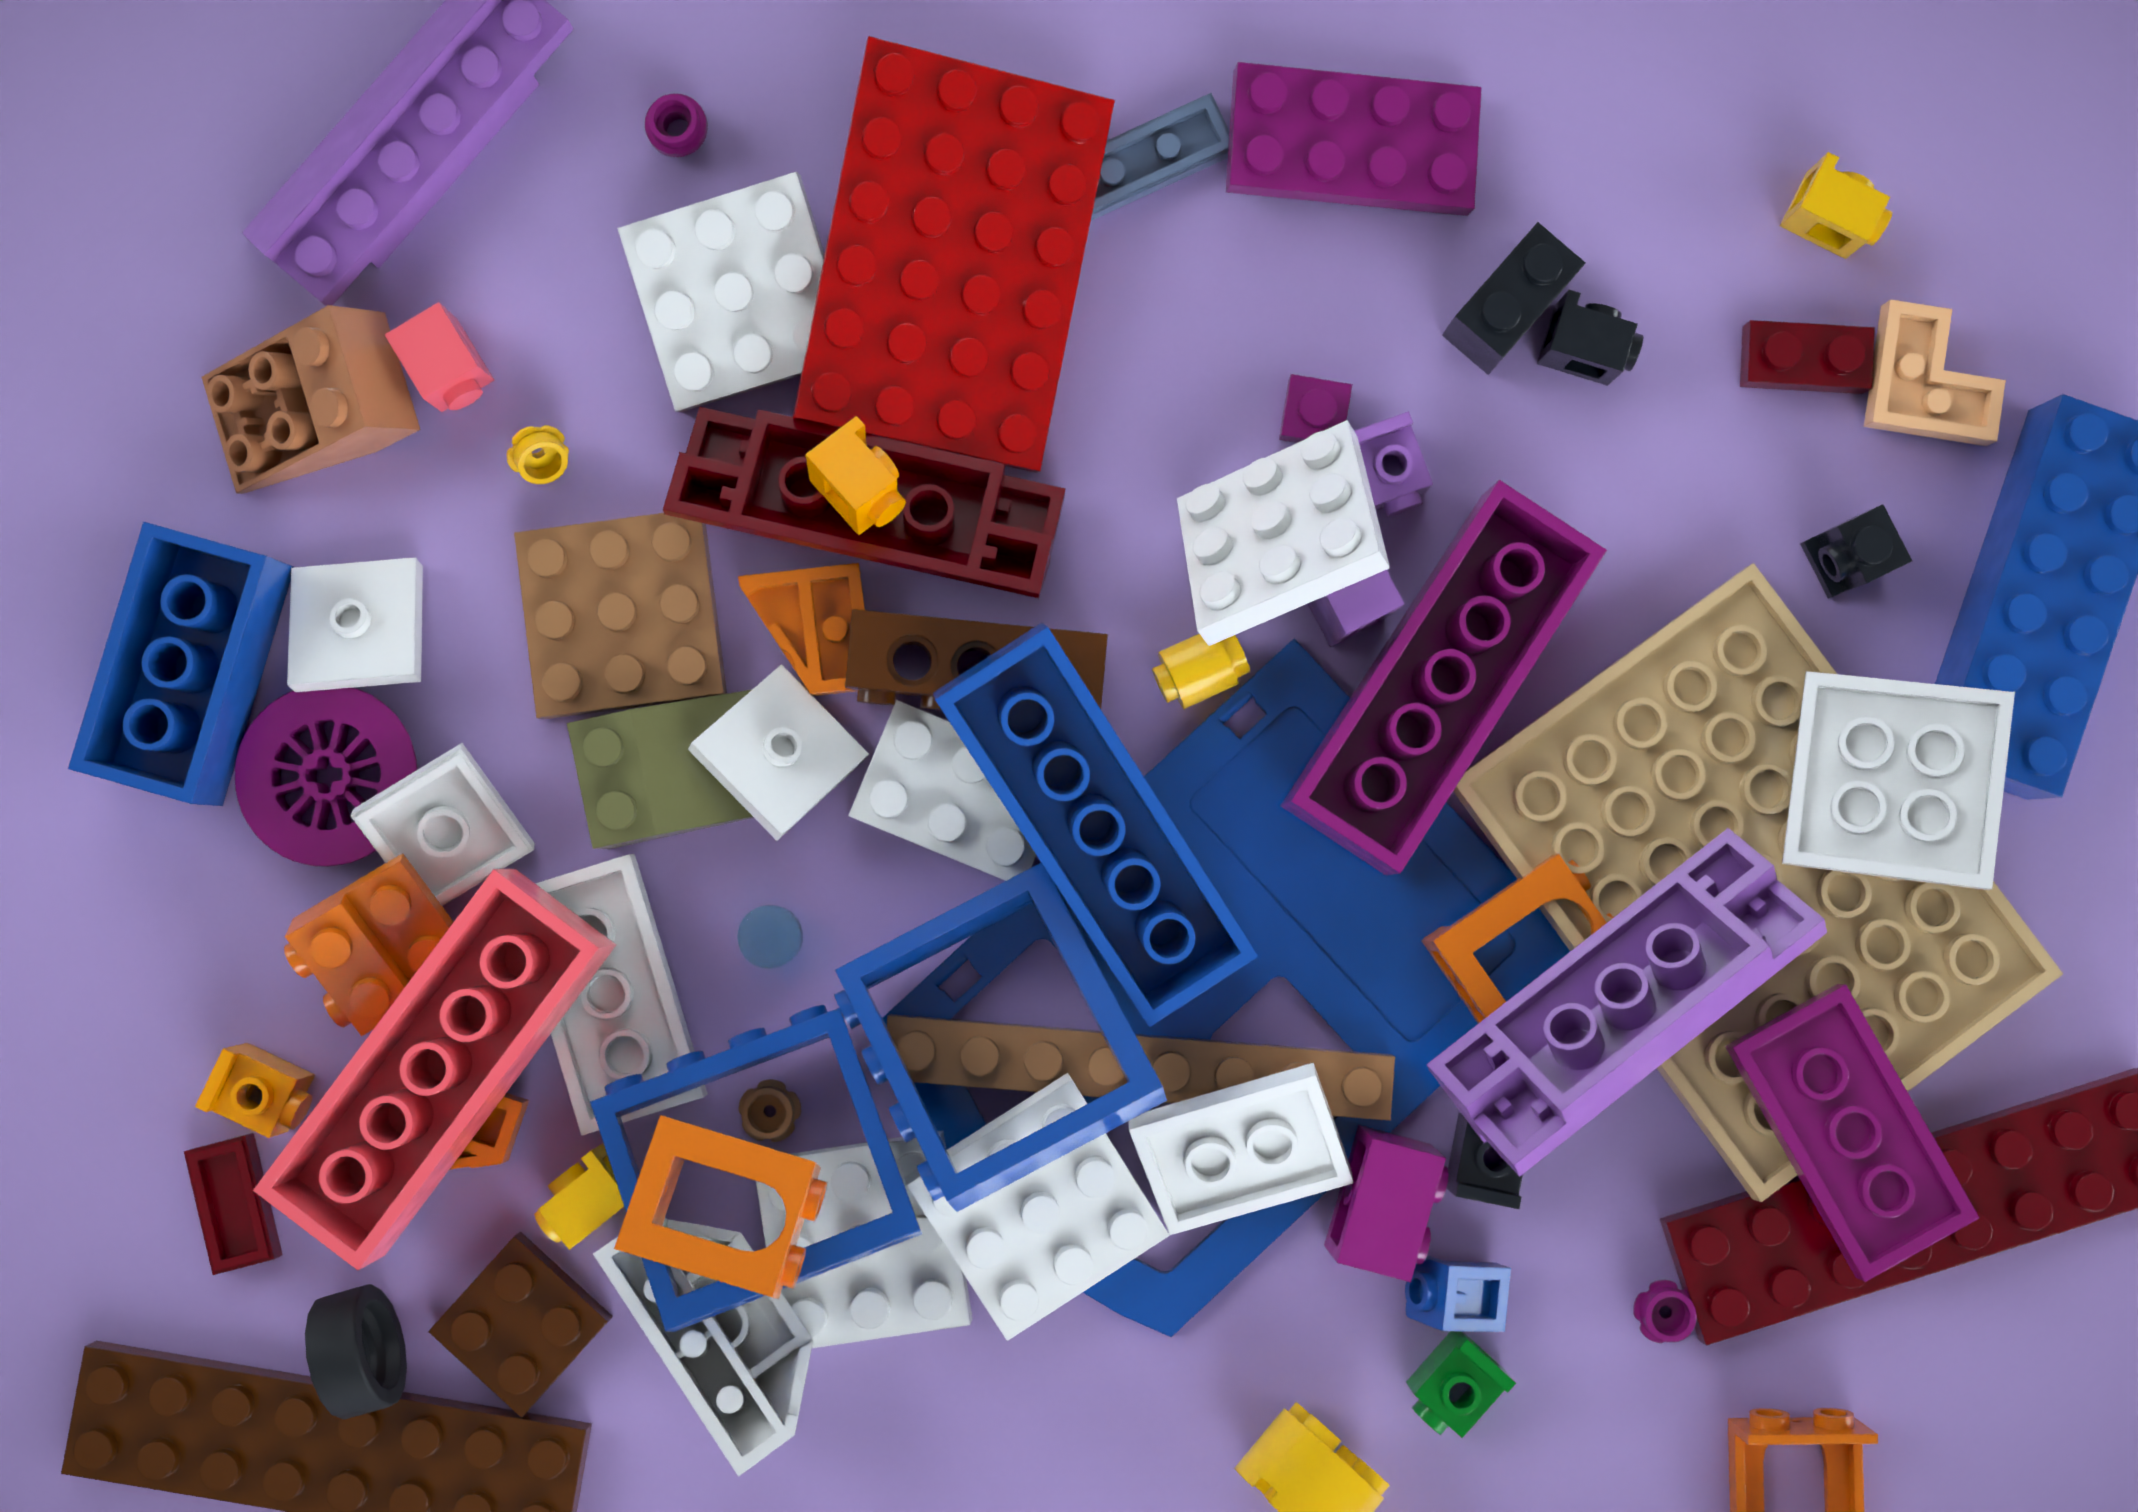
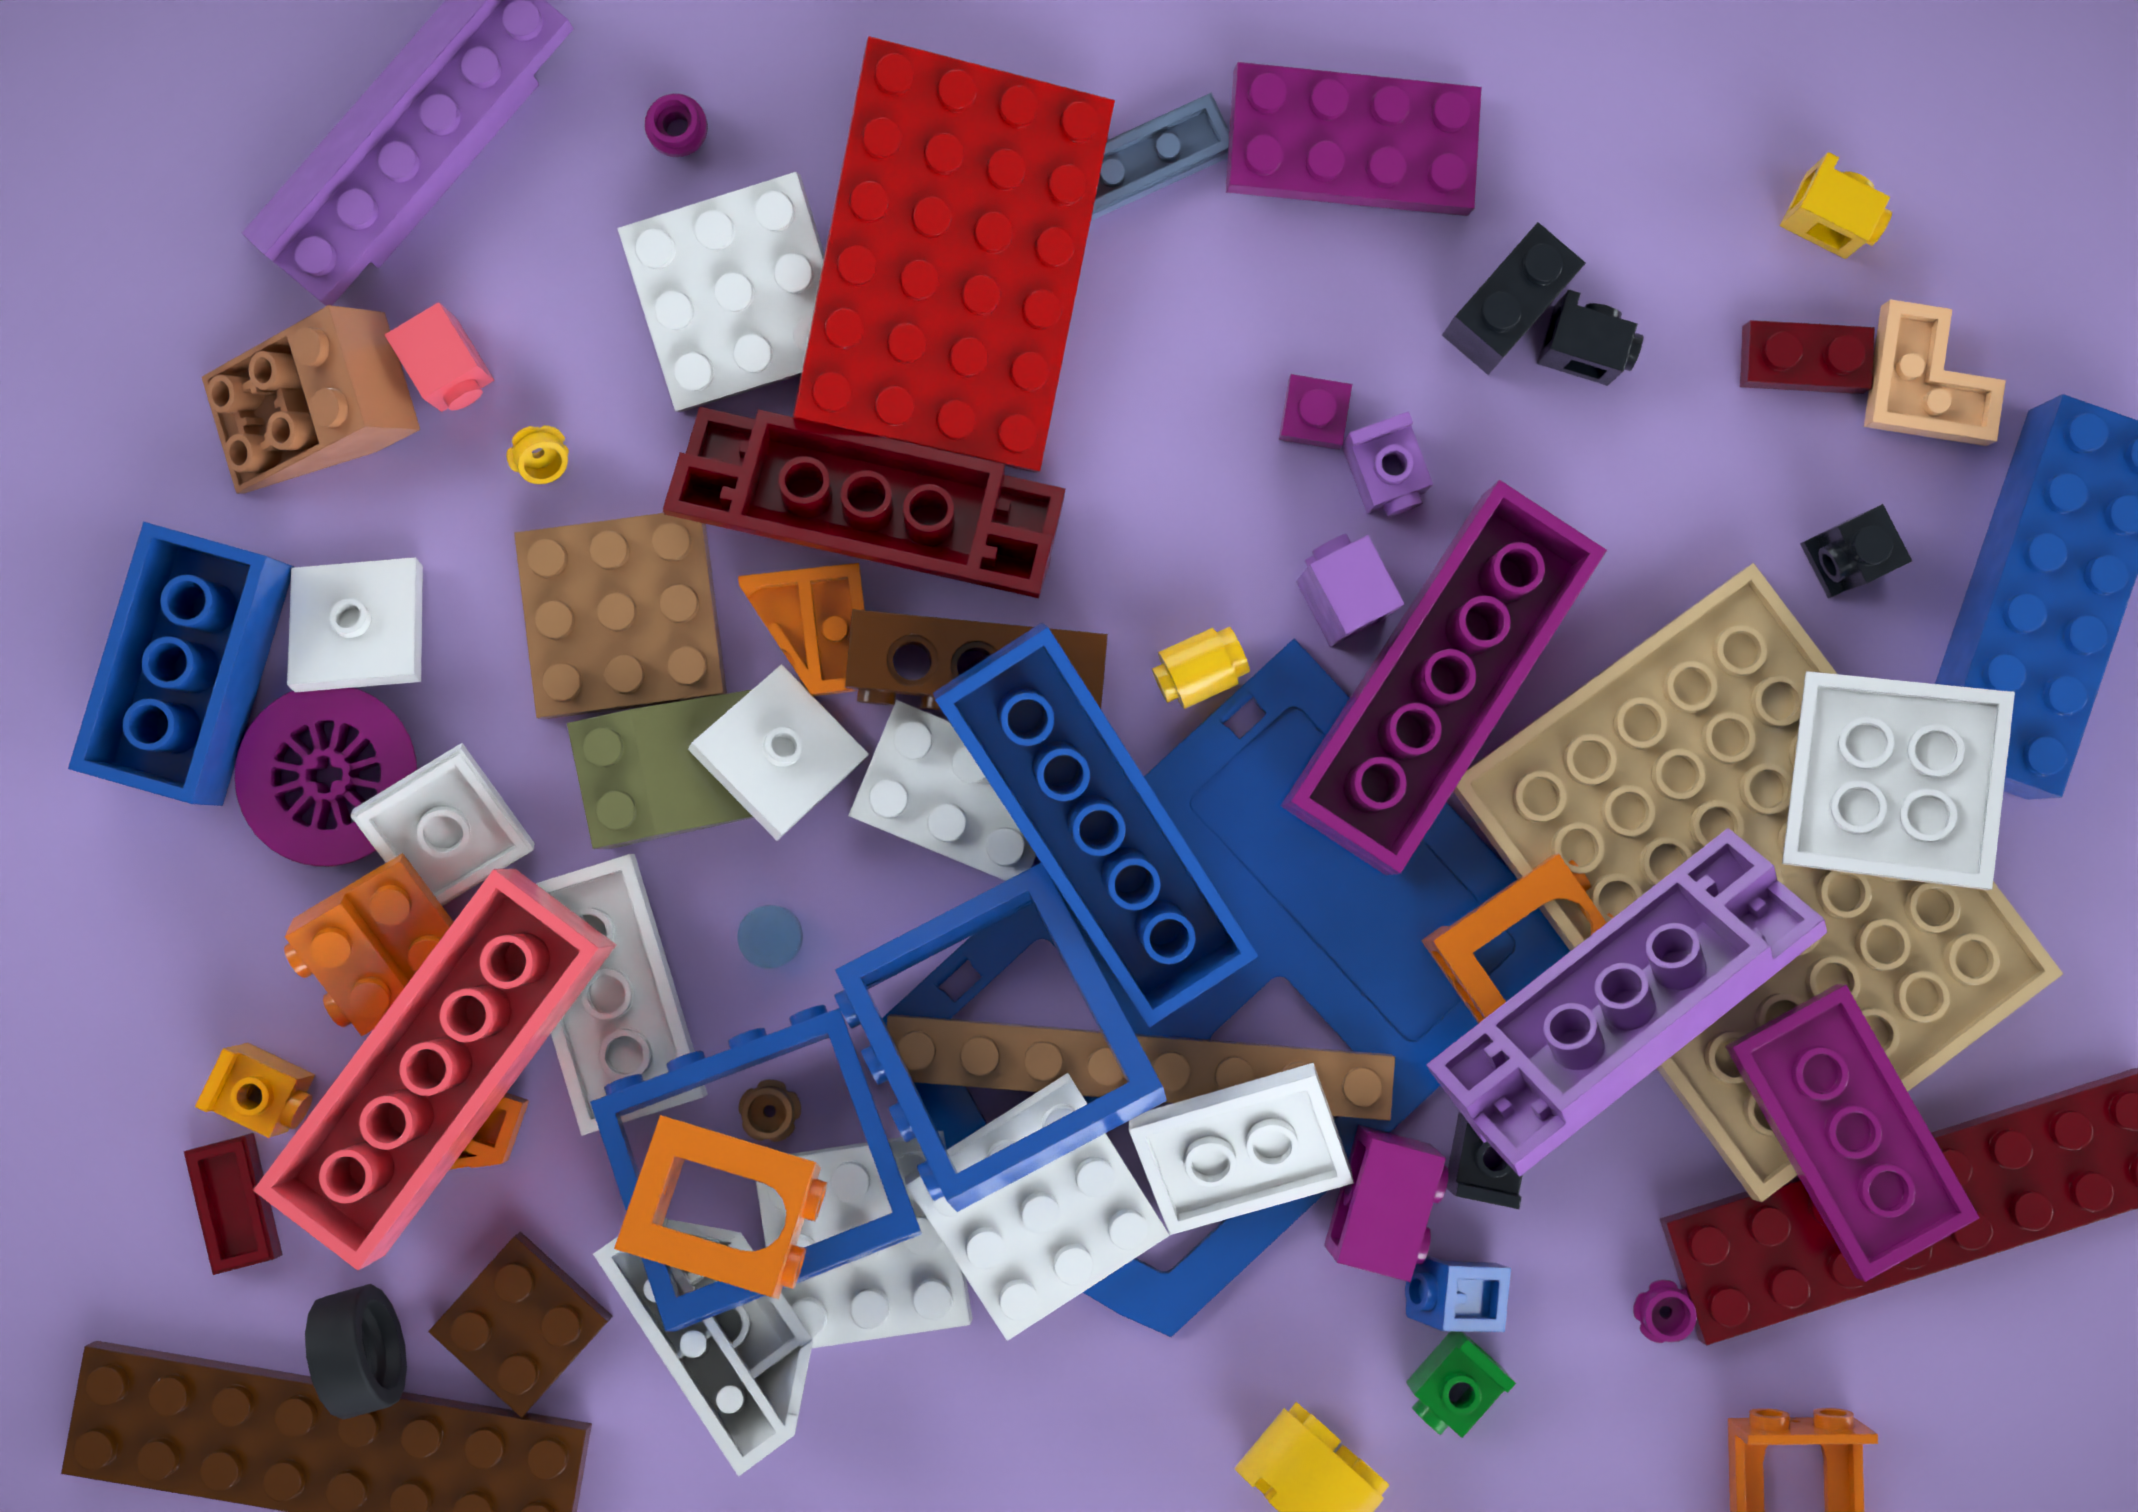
(580, 1200): yellow brick -> none
(856, 478): light orange brick -> none
(1280, 533): white plate -> none

